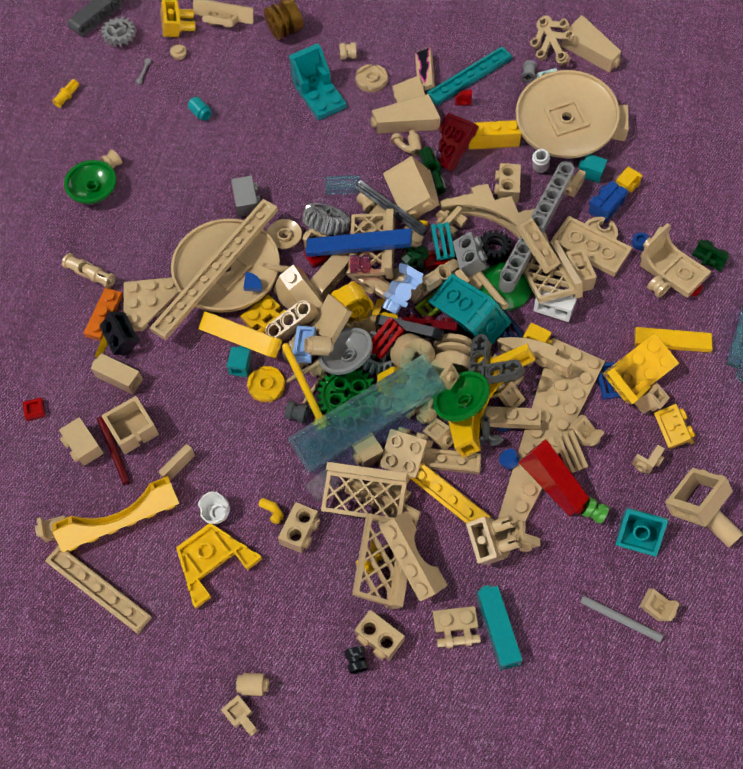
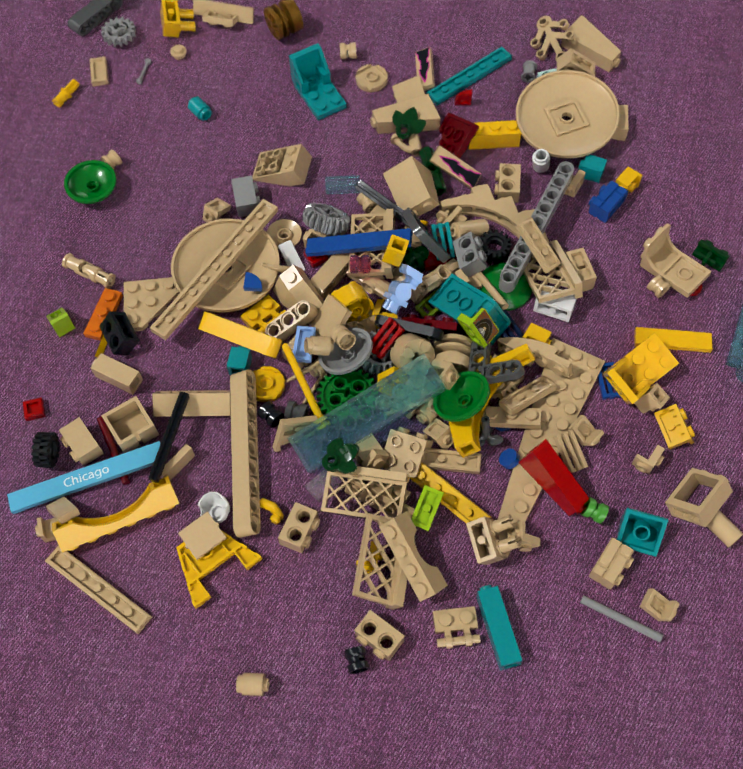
(45, 449): none -> black tyre
(60, 322): none -> lime slope
(63, 510): none -> tan tile
(83, 478): none -> medium azure tile
(99, 71): none -> tan tile
(168, 438): none -> black axle
(199, 403): none -> tan brick
(202, 535): none -> tan piece
(215, 209): none -> tan bracket
(238, 713): tan plate -> none
(244, 454): none -> tan beam
(270, 414): none -> black wheel
(283, 166): none -> tan slope
(288, 427): none -> tan wing
(290, 254): none -> white sticker
(343, 337): none -> tan wheel
(343, 456): none -> dark green plate
(376, 459): none -> tan plate
(395, 250): none -> yellow brick
(408, 121): none -> dark green plate
(421, 233): none -> dark grey beam
(426, 507): none -> lime panel
(455, 167): none -> tile
(476, 226): none -> tan brick
(479, 328): none -> panel
(527, 395): none -> tan tile
(575, 61): none -> tan brick
(599, 244): tan plate -> none
(611, 564): none -> tan brick
(639, 240): blue tile -> none

